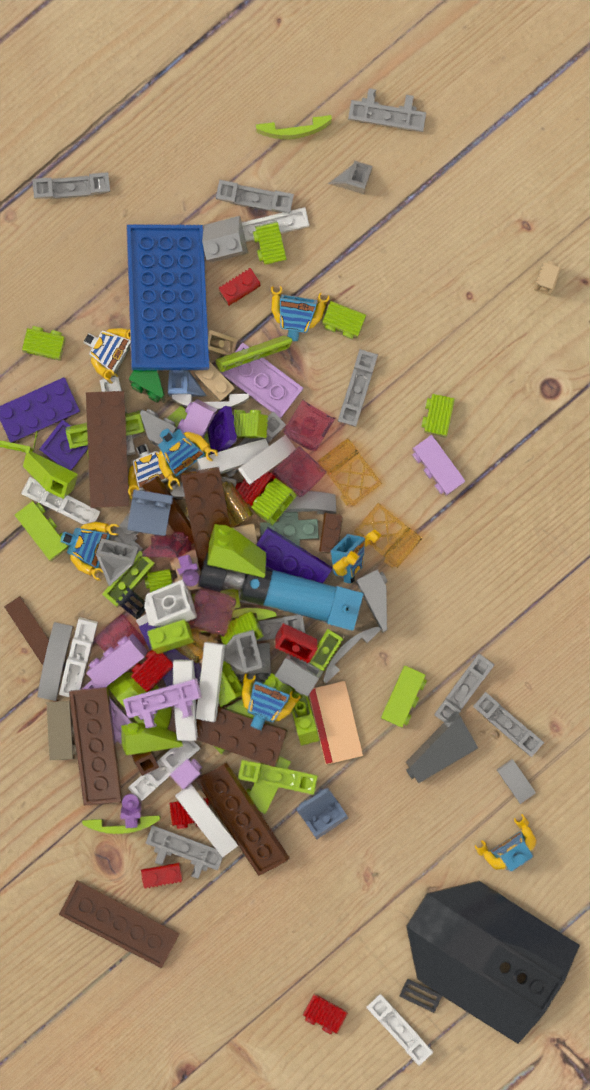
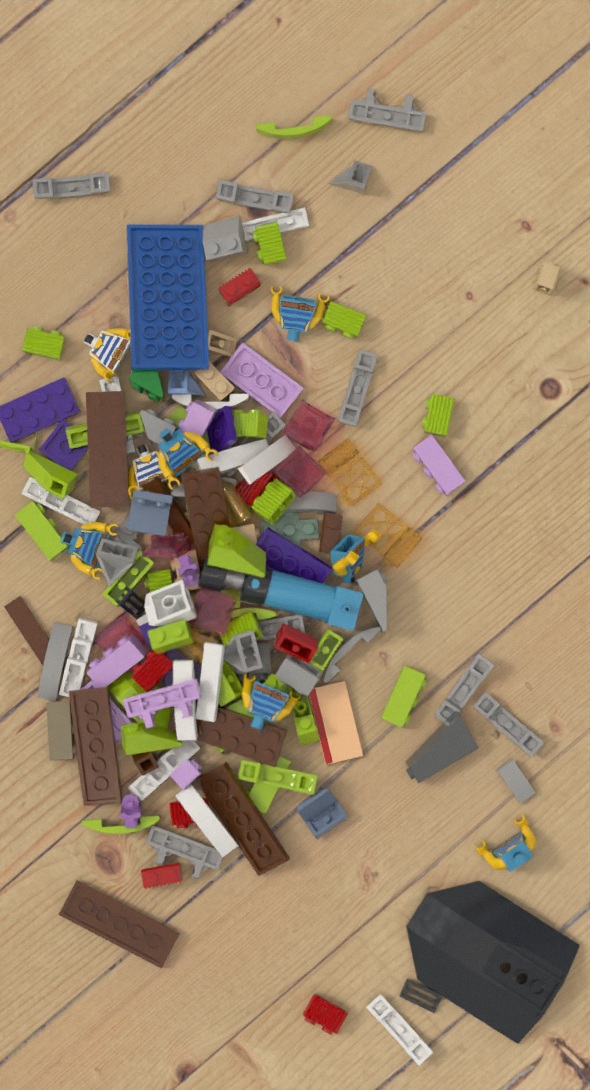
(253, 353): lime slope -> none

